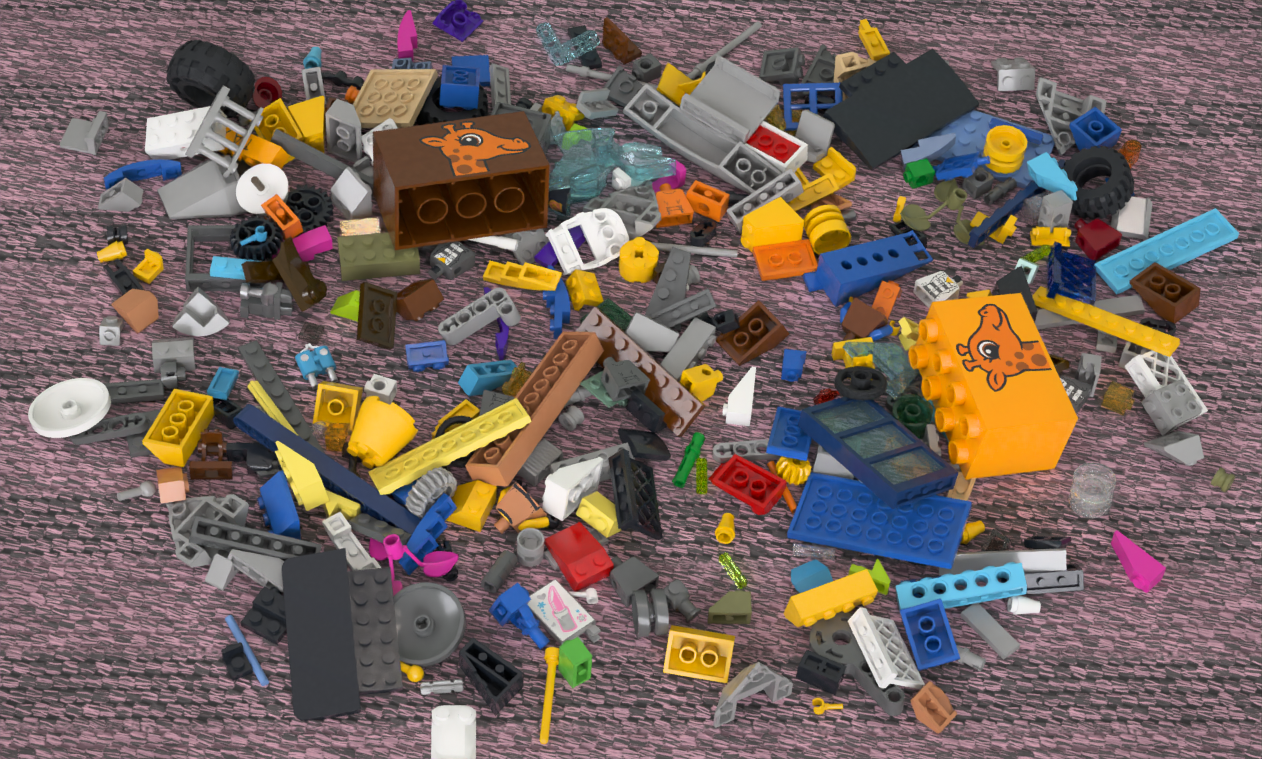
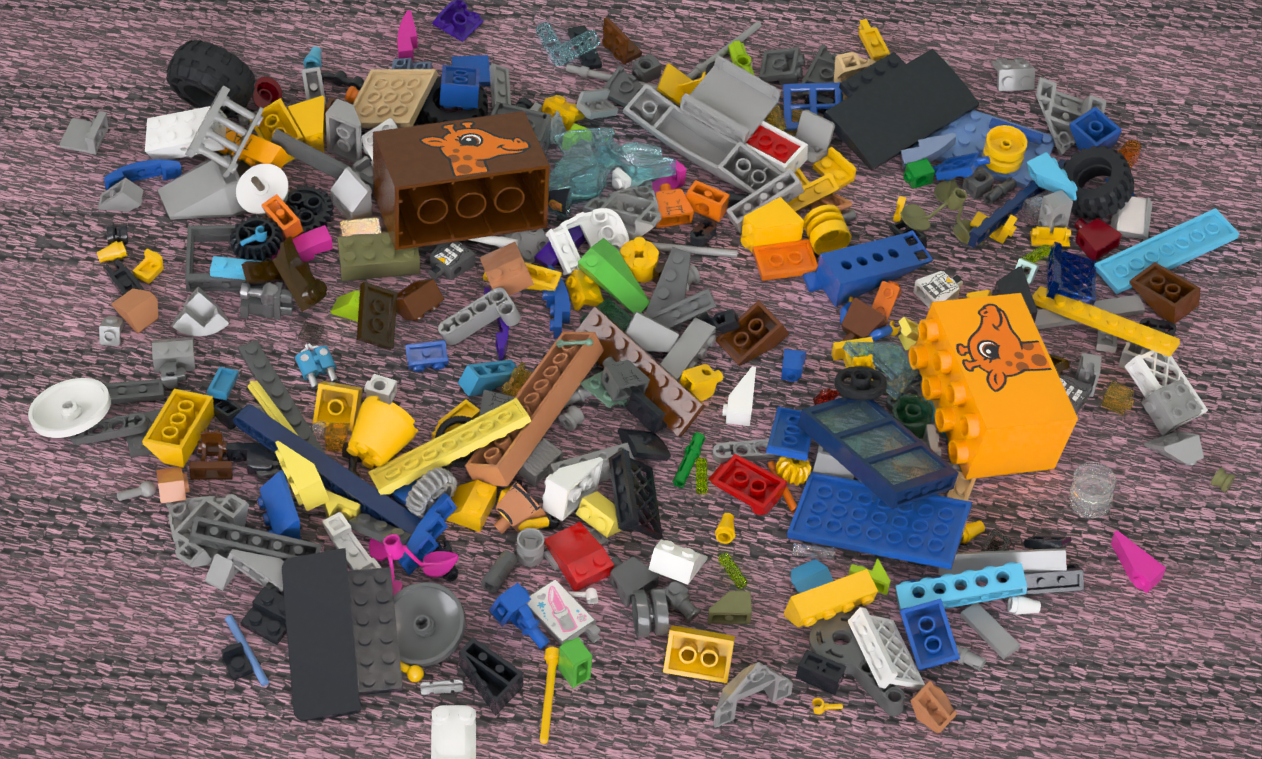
(507, 269): none -> nougat slope
(560, 343): none -> sand green hinge
(609, 270): none -> bright green wedge
(676, 561): none -> white slope
(739, 56): none -> lime piece

